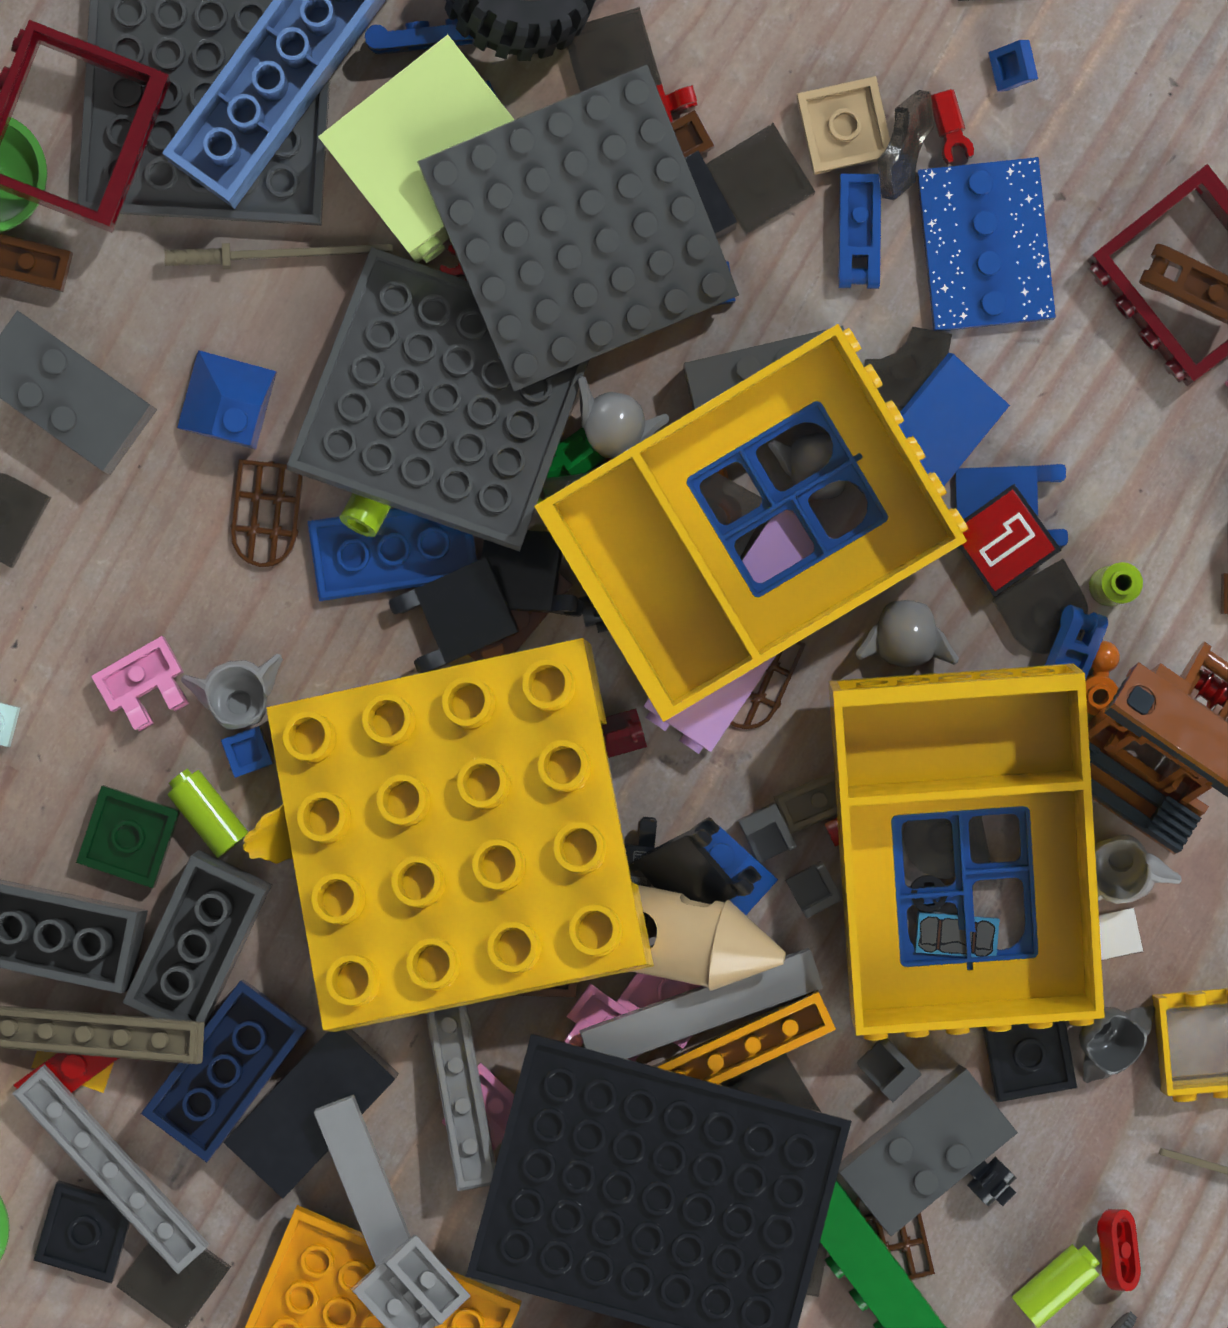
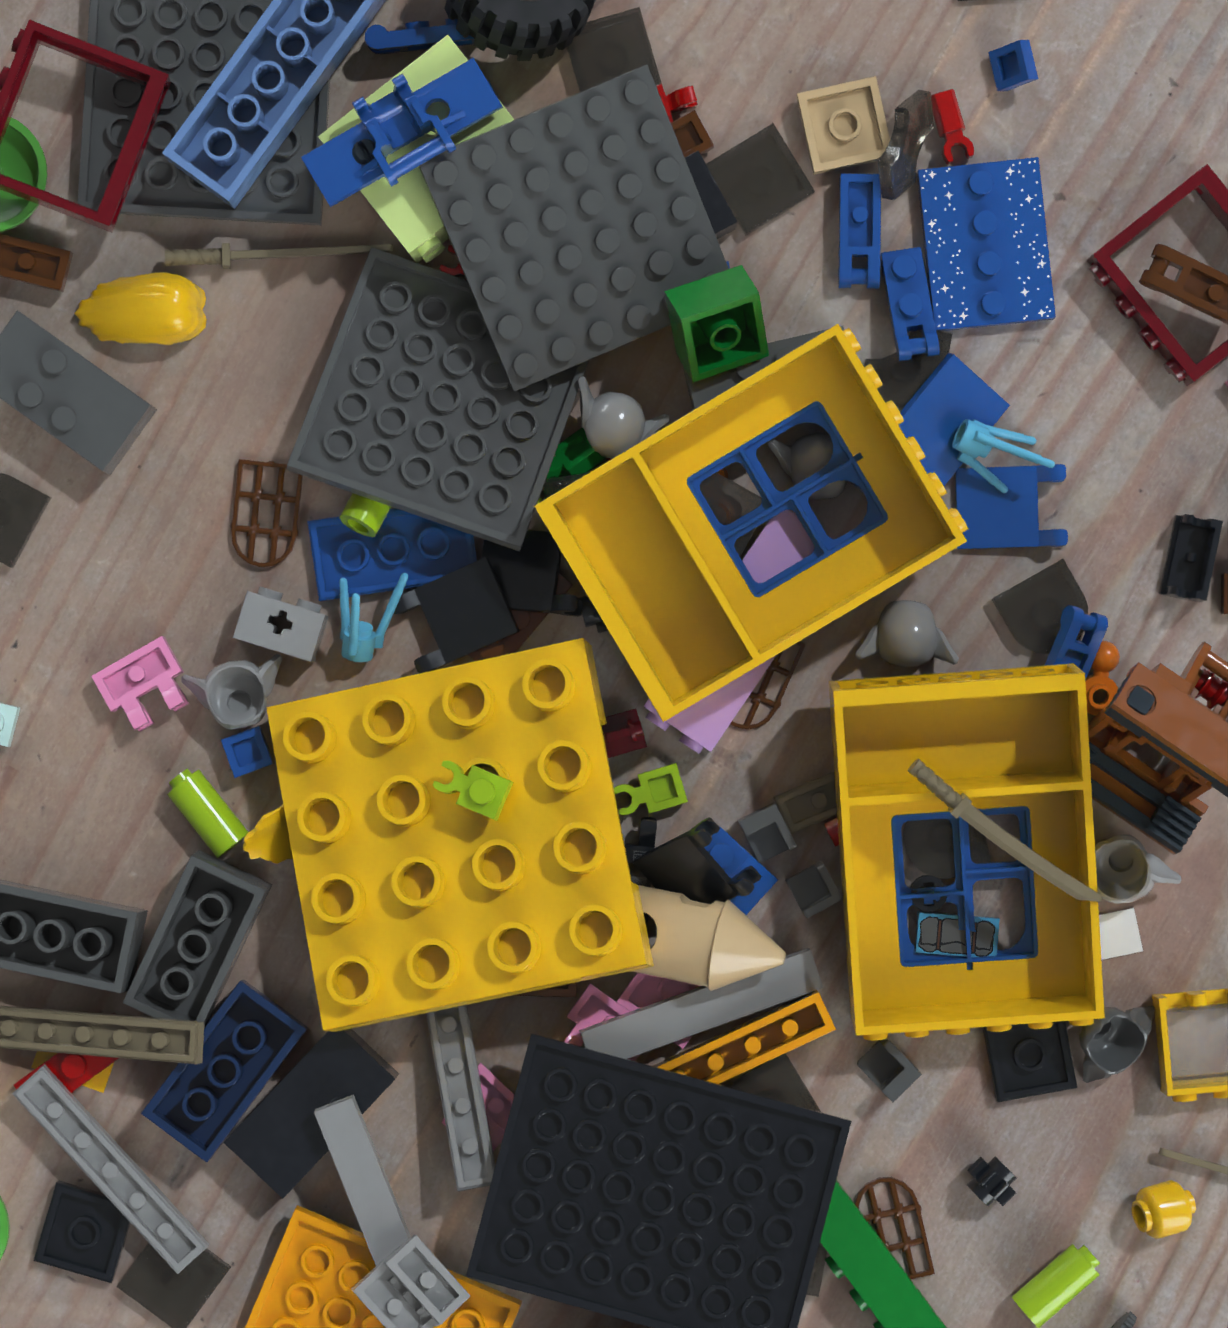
(128, 836): dark green plate -> none
(145, 309): none -> yellow hair
(227, 399): blue slope -> none
(257, 628): none -> light grey brick
(358, 635): none -> medium azure plant
(394, 121): none -> blue piece
(479, 790): none -> lime plate
(658, 788): none -> lime plate
(717, 323): none -> green brick
(909, 302): none -> blue plate
(926, 1149): dark grey brick -> none
(961, 806): none -> dark tan sword
(977, 440): none -> medium azure plant
(1006, 540): red tile -> none
(1104, 589): lime brick -> none
(1119, 1249): red plate -> none
(1163, 1209): none -> yellow head
(1190, 558): none -> black hinge

